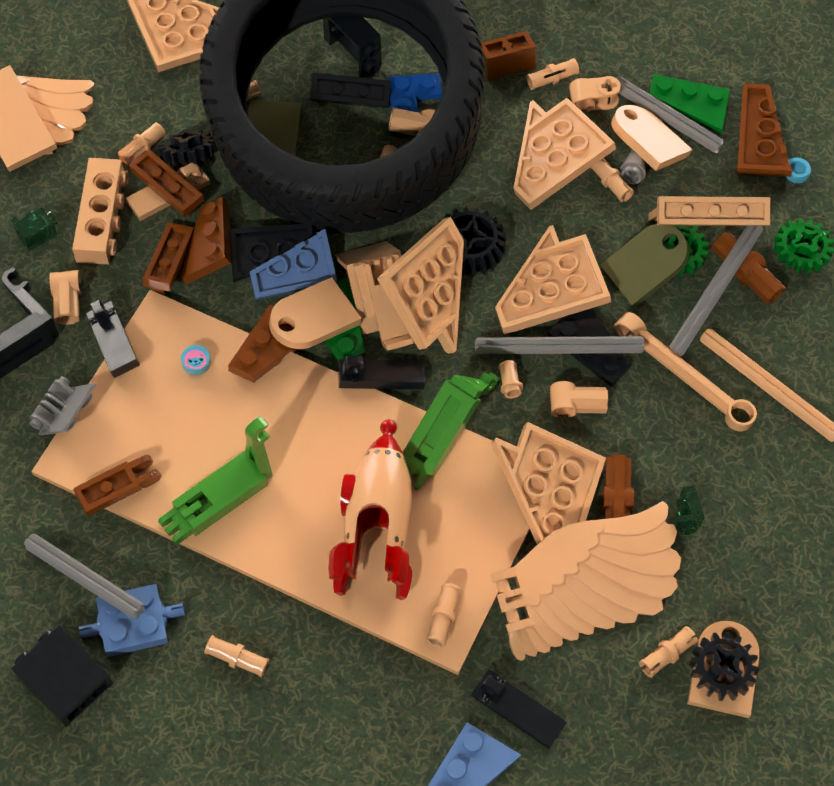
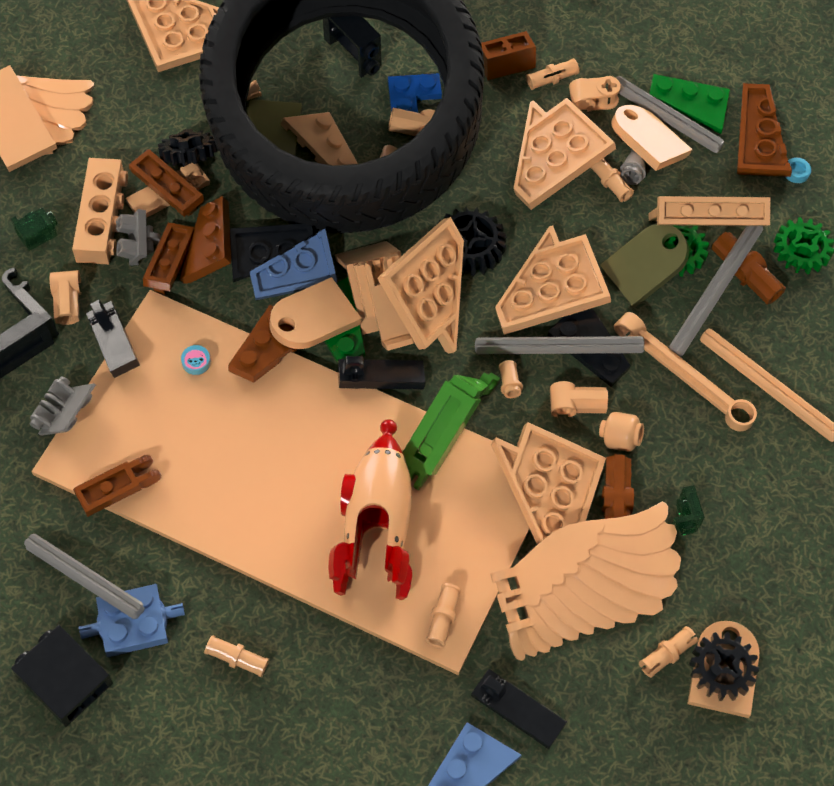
(140, 239): none -> light grey hips
(141, 143): light nougat axle -> none
(222, 489): bright green hinge -> none
(321, 137): none -> light nougat wing
(349, 90): black hinge -> none
(622, 431): none -> light nougat head

